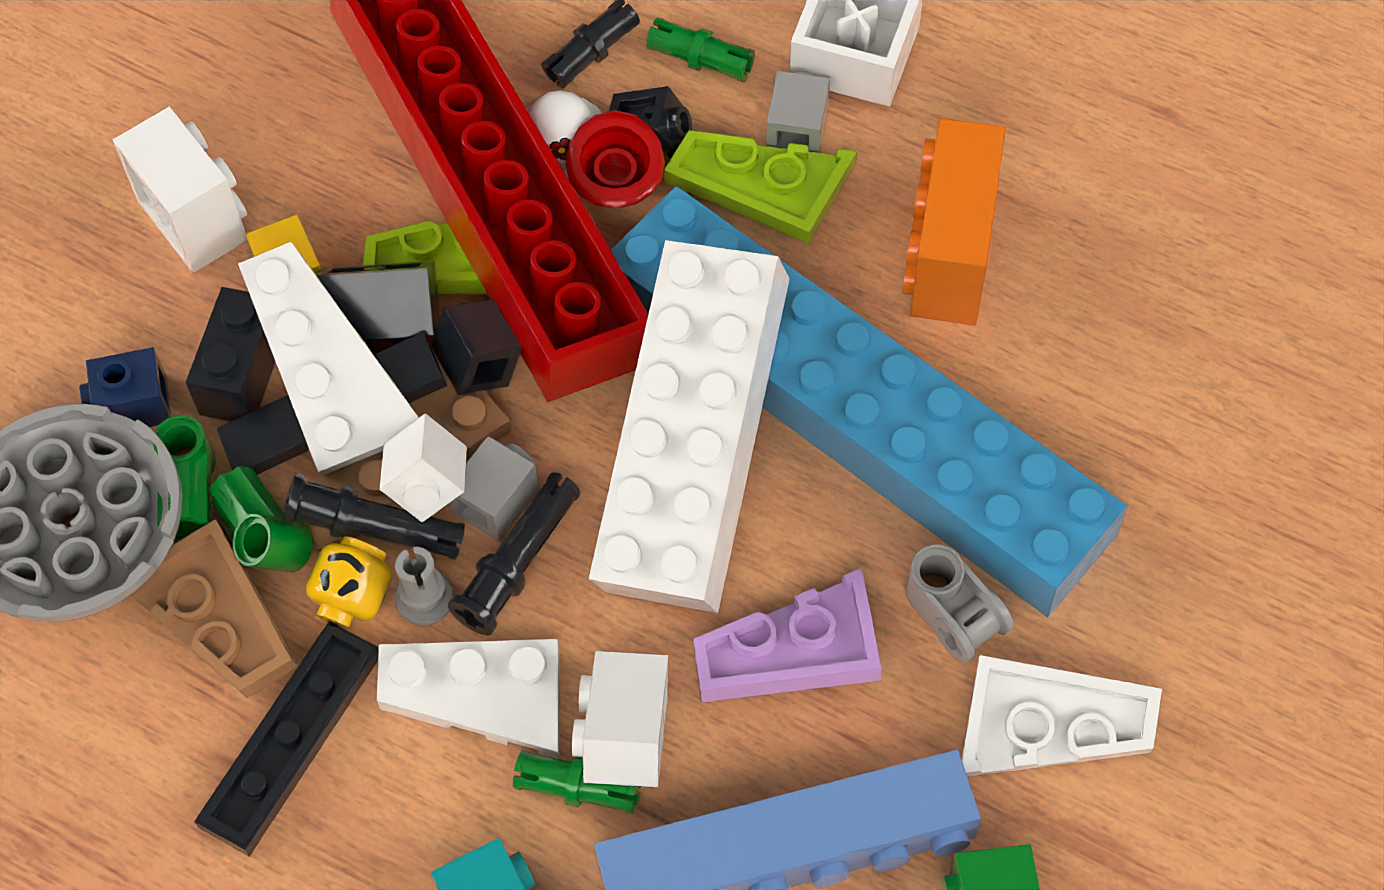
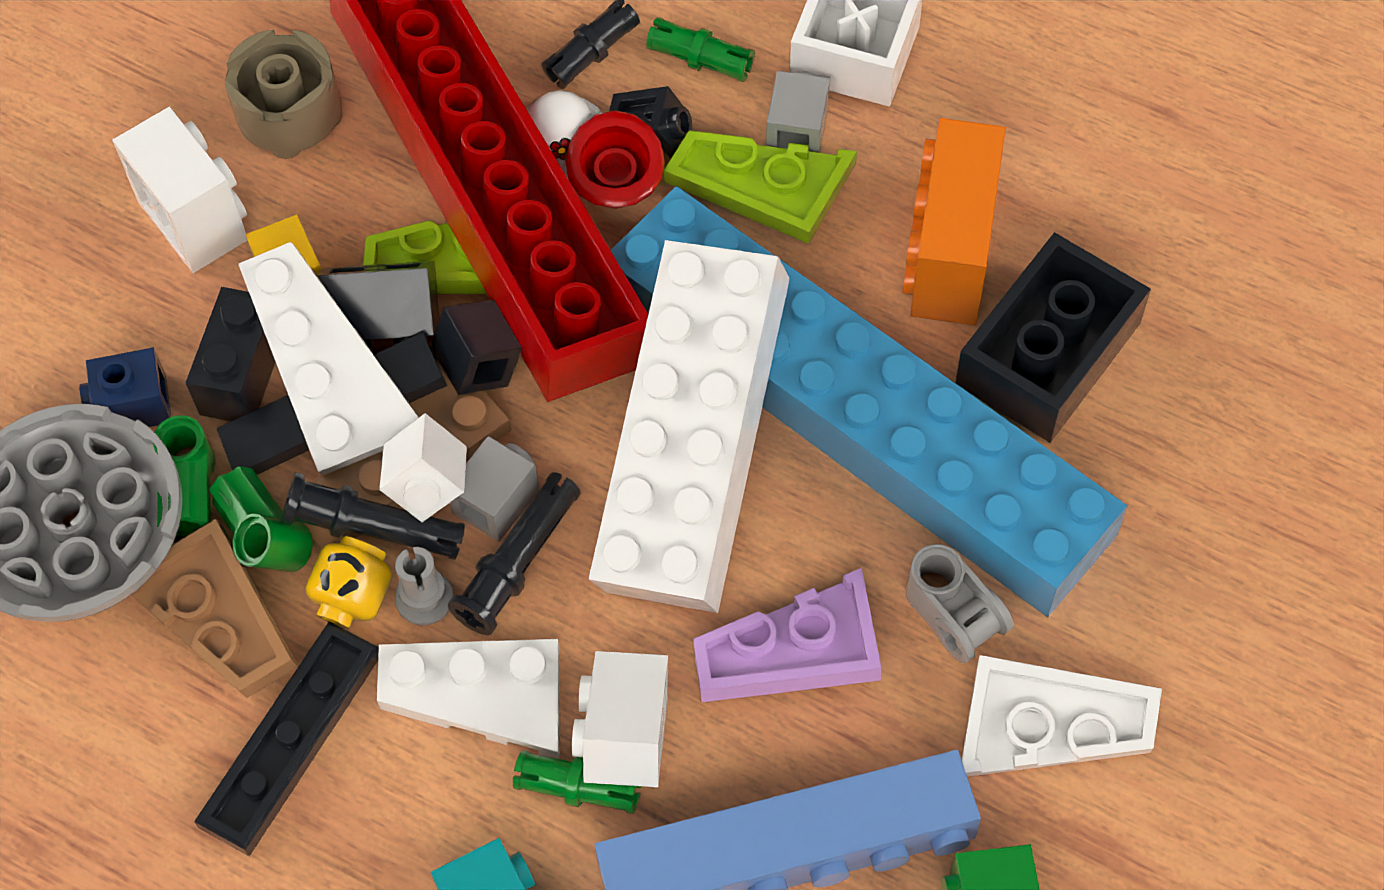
(283, 91): none -> dark tan brick
(1051, 336): none -> black brick

